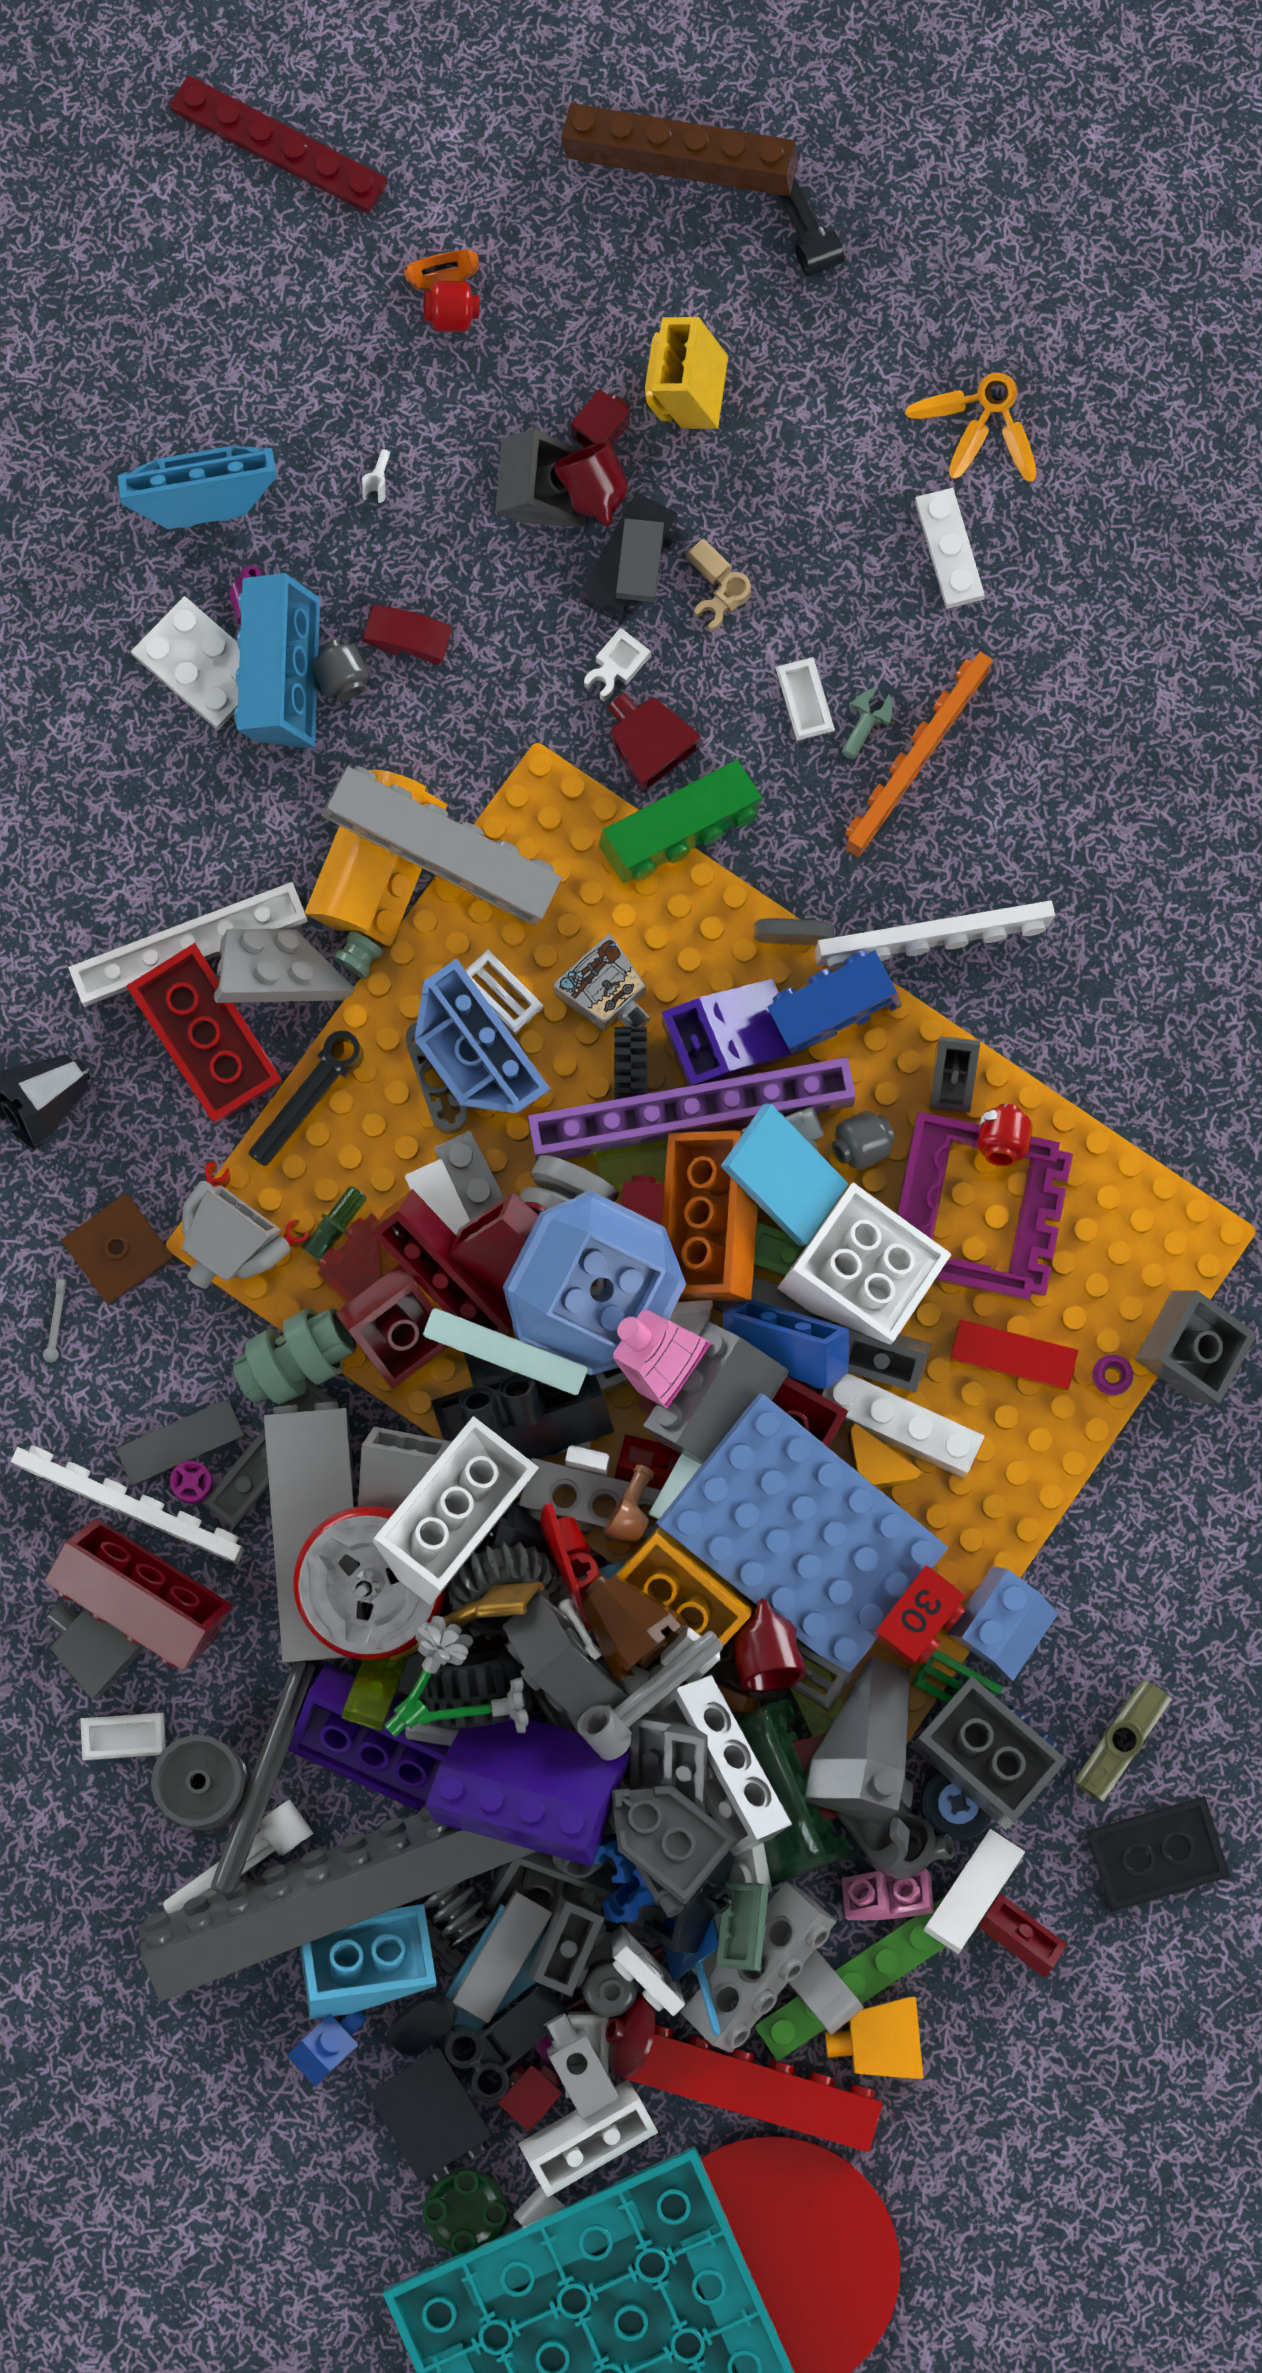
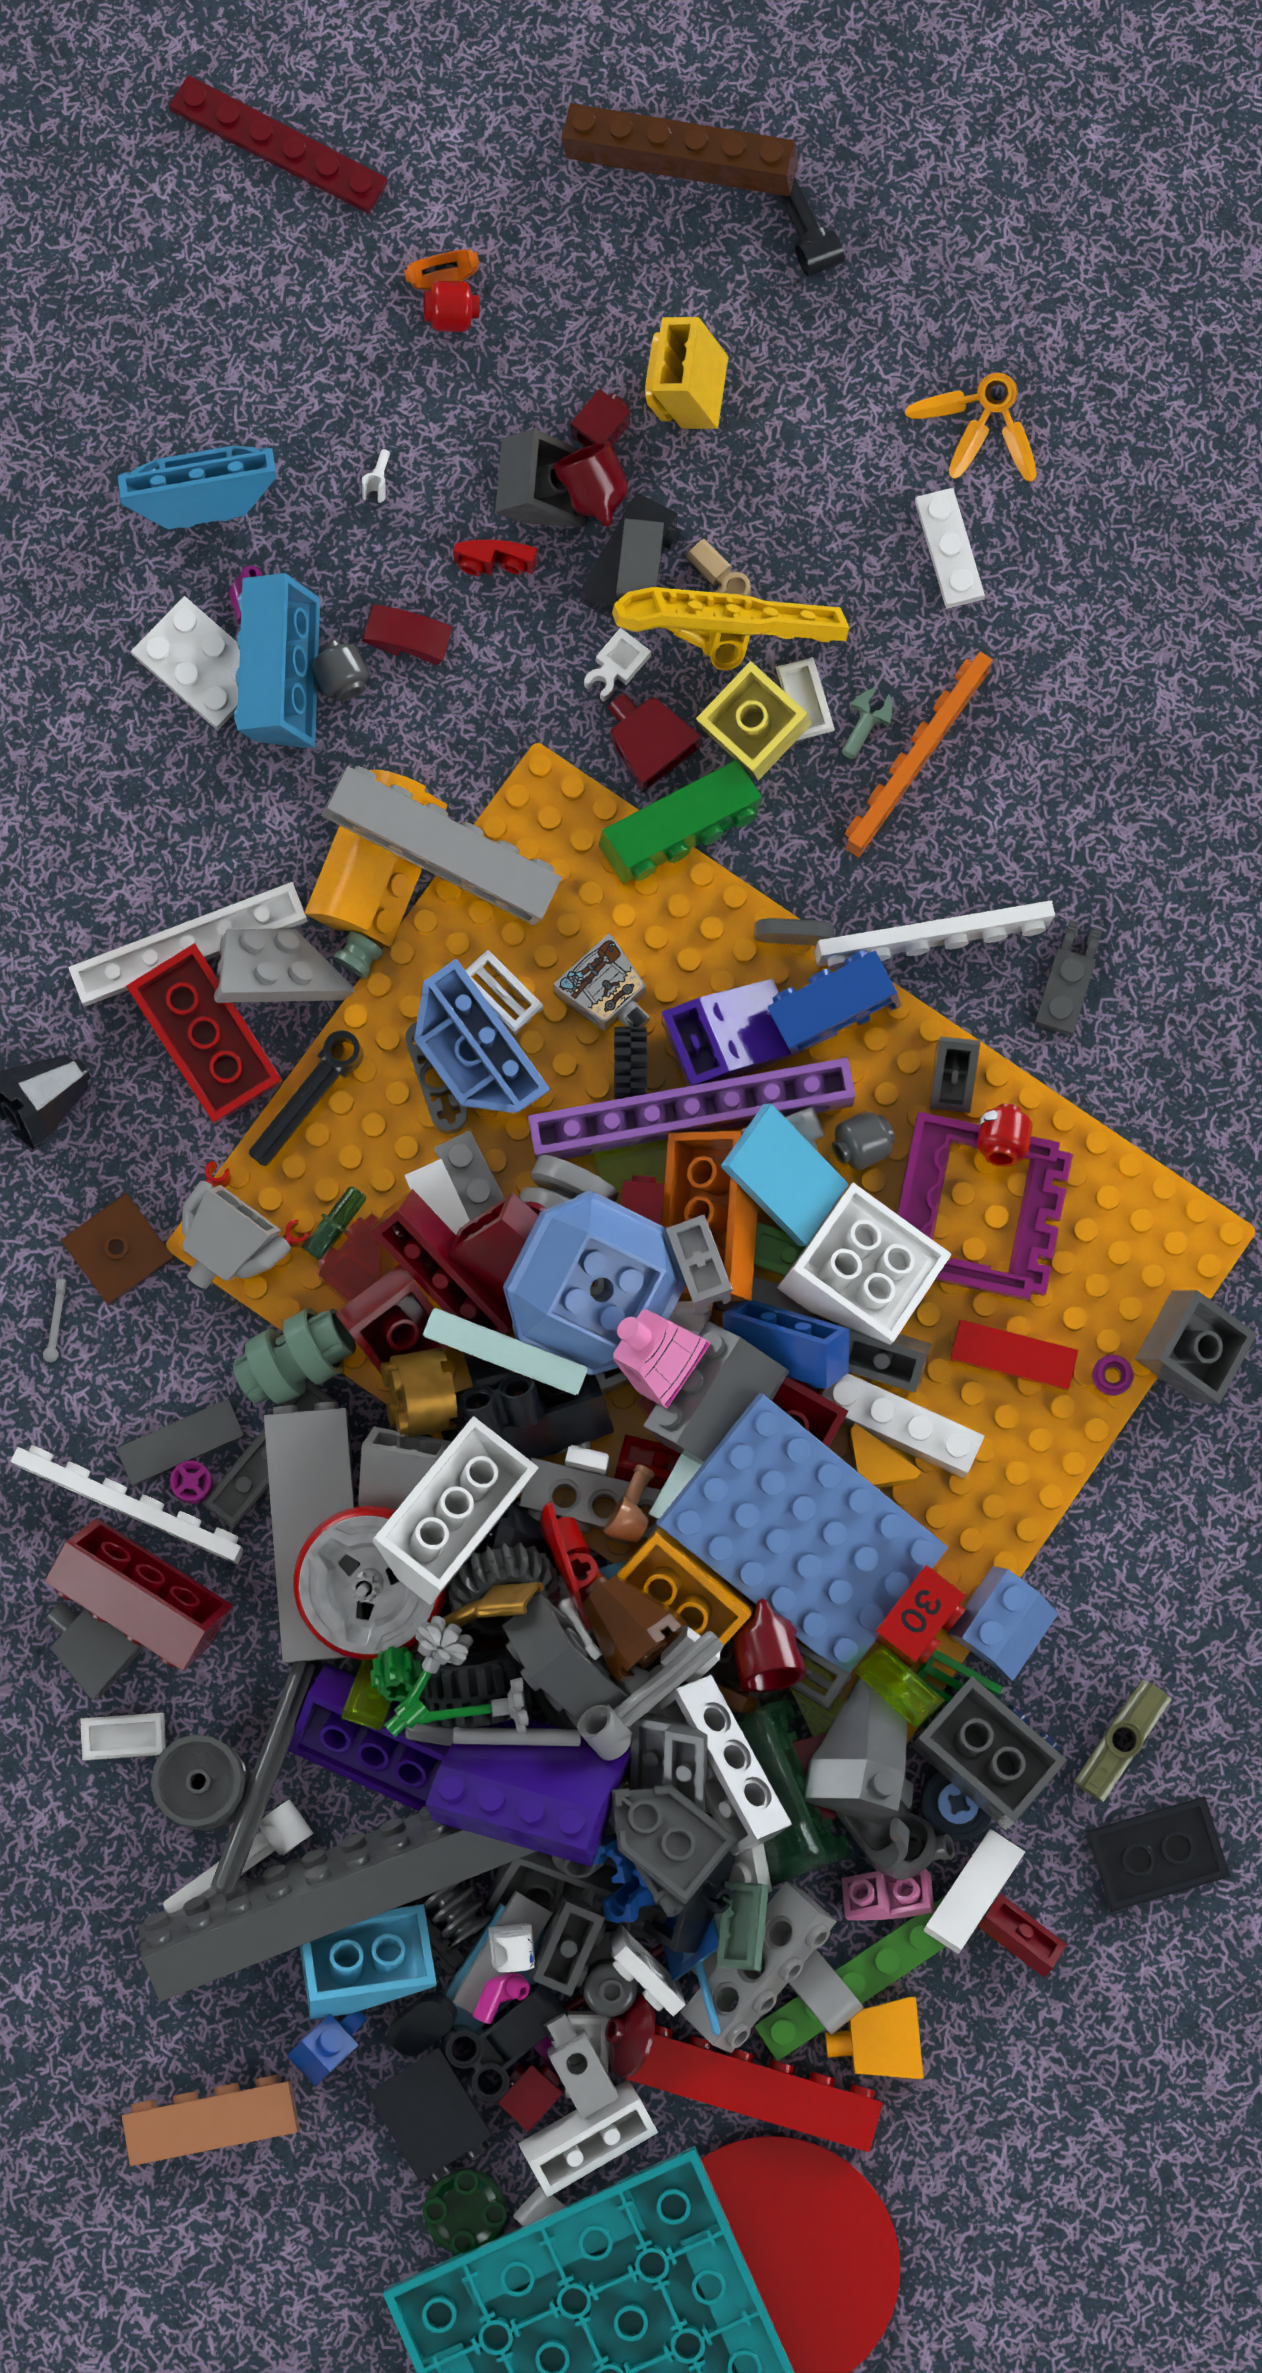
(210, 2122): none -> nougat brick
(395, 1673): none -> green gear
(420, 1393): none -> pearl gold brick
(482, 555): none -> red slope
(497, 1991): none -> dark pink arm
(509, 1736): none -> light grey bar
(512, 1947): none -> white leg
(700, 1263): none -> light grey hinge
(725, 618): none -> yellow piece
(754, 720): none -> light yellow brick
(899, 1686): none -> clear neon green tile
(1067, 983): none -> dark grey hinge

